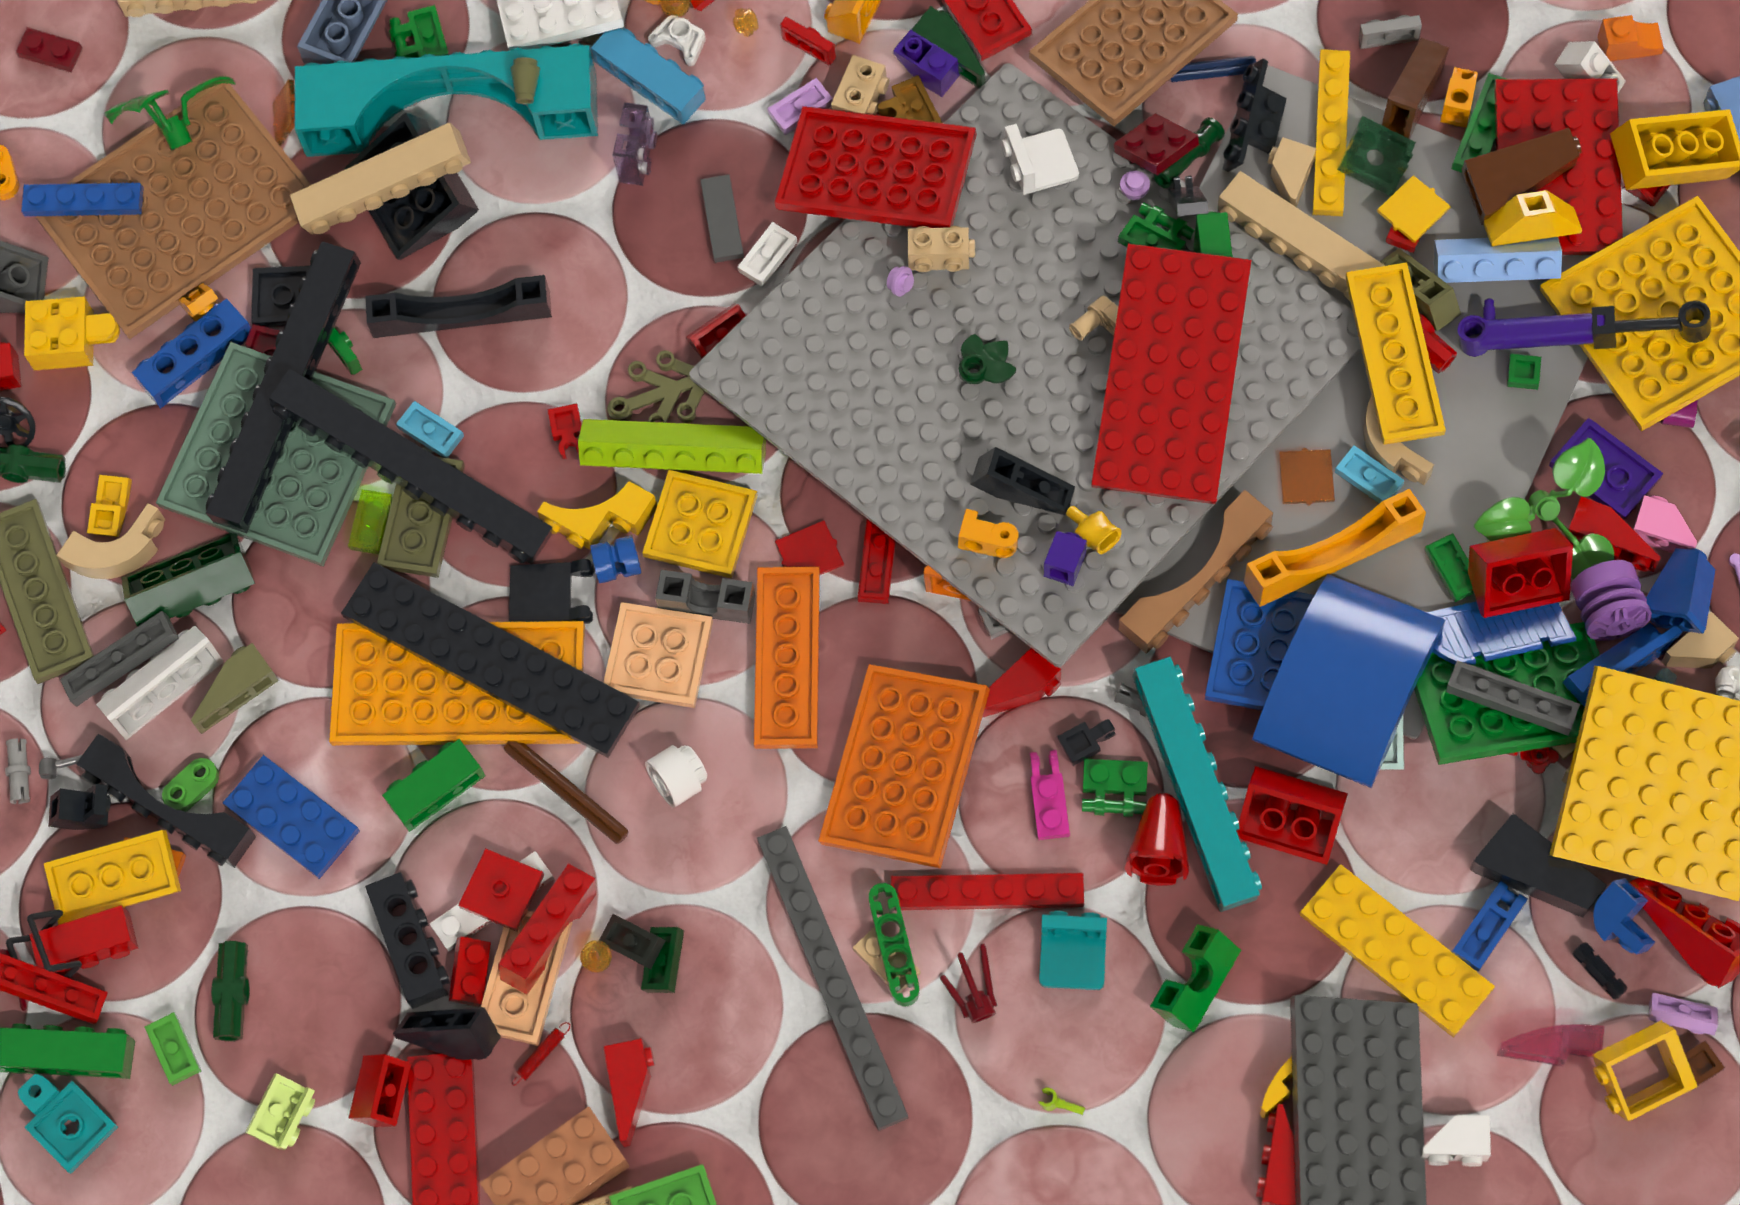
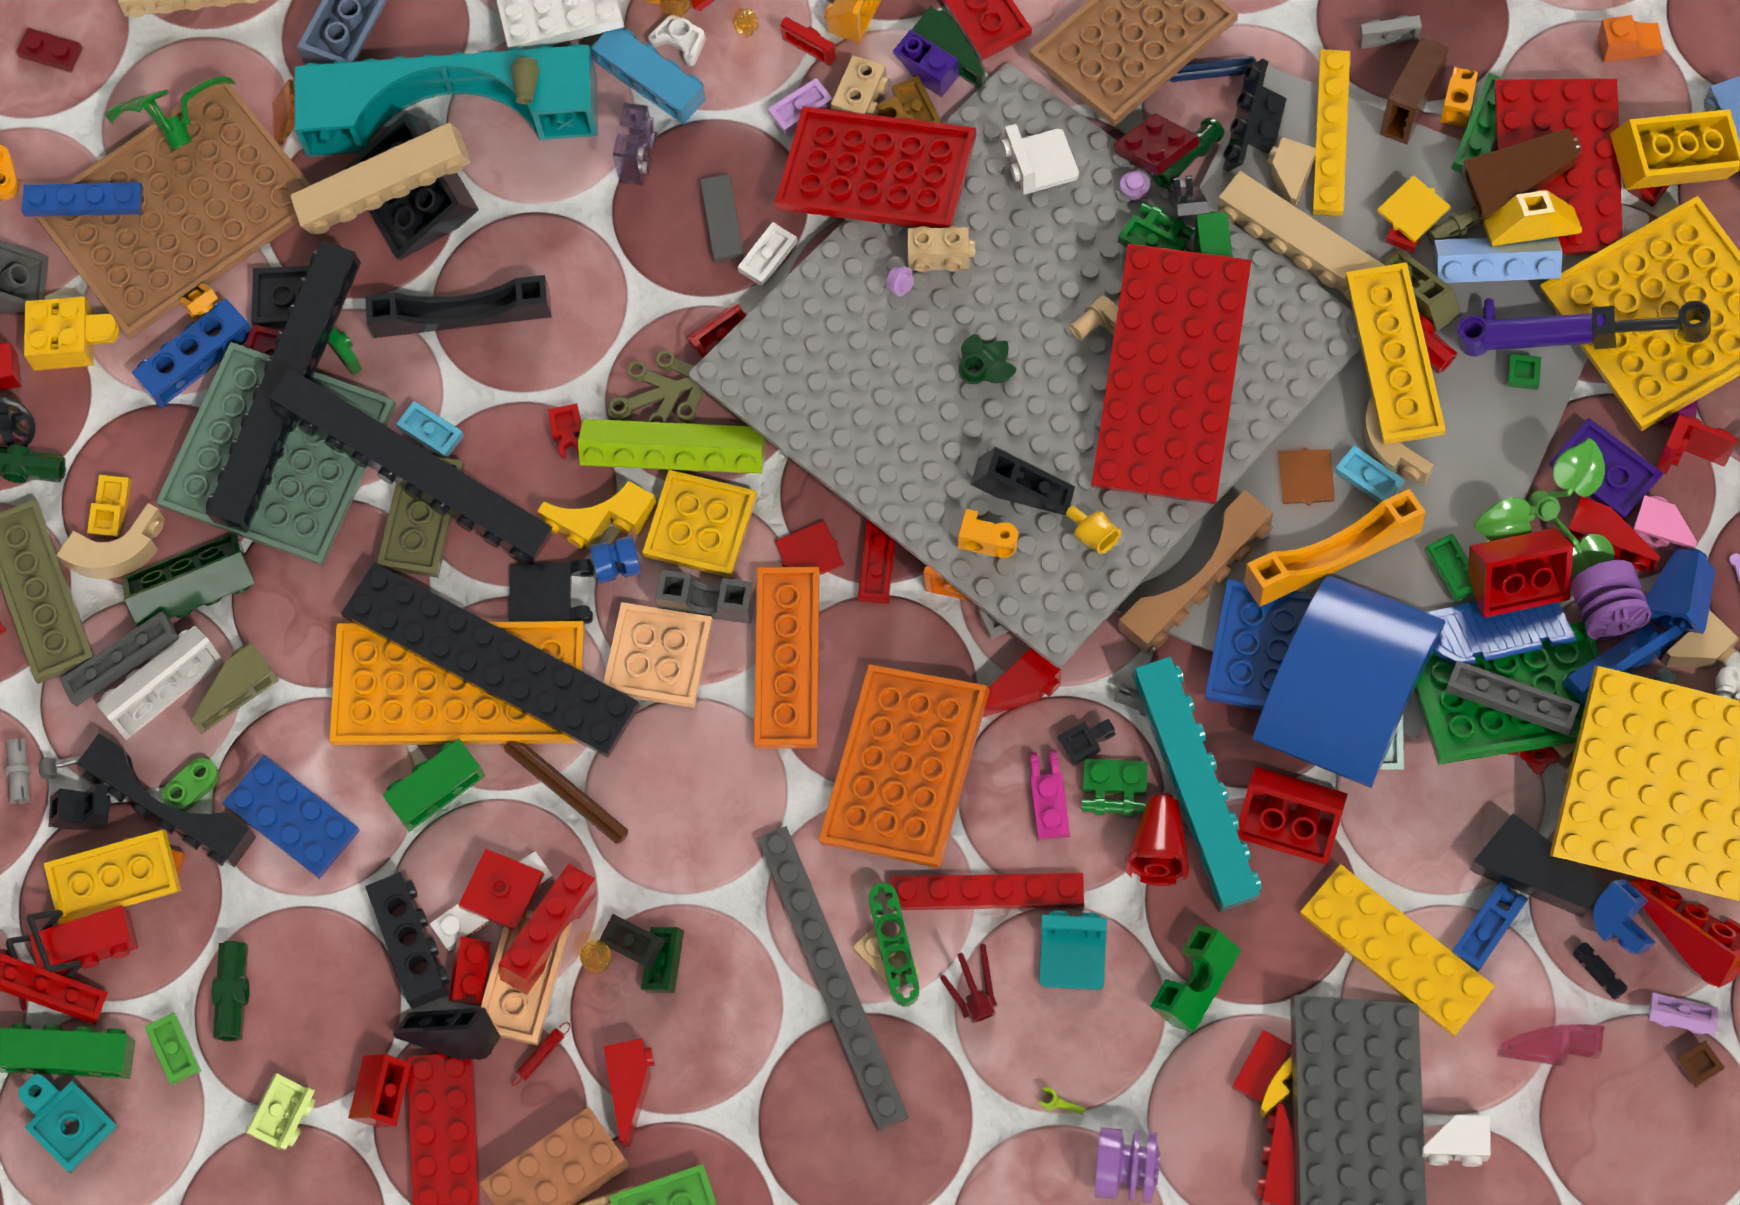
(370, 521): clear neon green plate -> none
(426, 30): green plate -> none
(676, 774): white piece -> none
(1065, 557): dark purple brick -> none
(1126, 1165): none -> medium lavender wheel
(1261, 1066): none -> red tile
(1395, 151): clear green piece -> none
(1455, 226): none -> olive pin
(1587, 61): white slope -> none
(1680, 1074): yellow window -> none
(1698, 439): none -> red bracket

